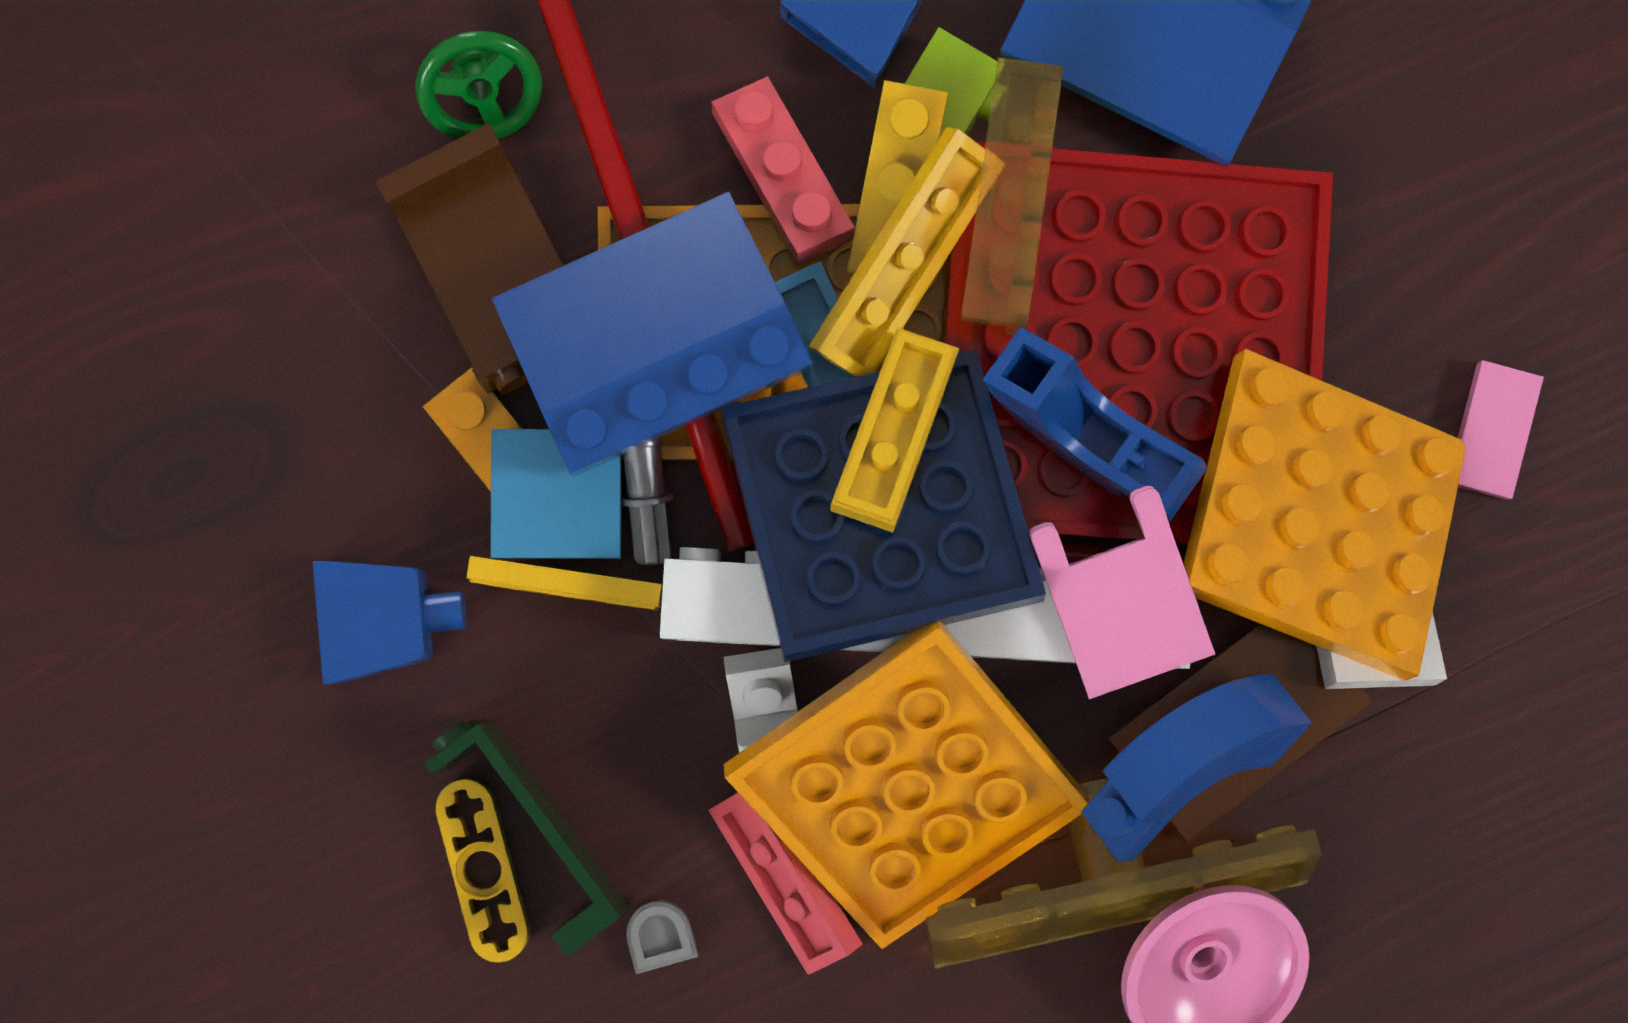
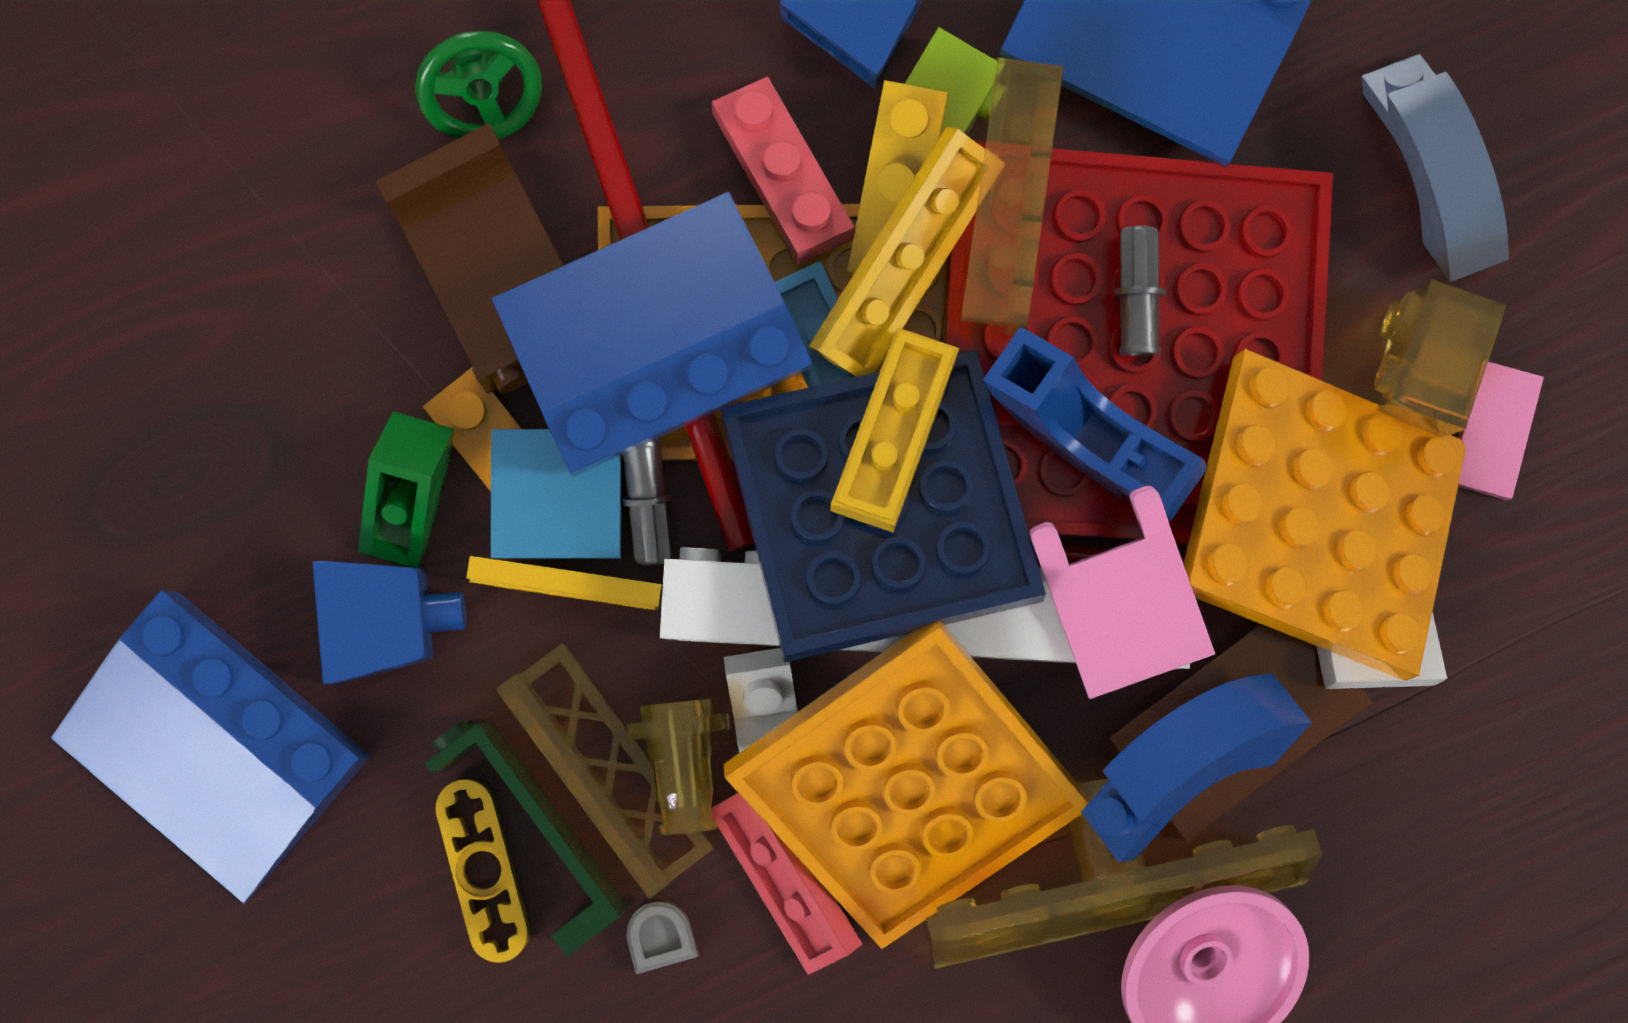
(208, 744): none -> slope
(404, 489): none -> green slope
(581, 778): none -> clear yellow fence
(680, 754): none -> clear yellow piece
(1139, 291): none -> flat silver axle
(1436, 356): none -> clear yellow slope
(1448, 165): none -> sand blue arch

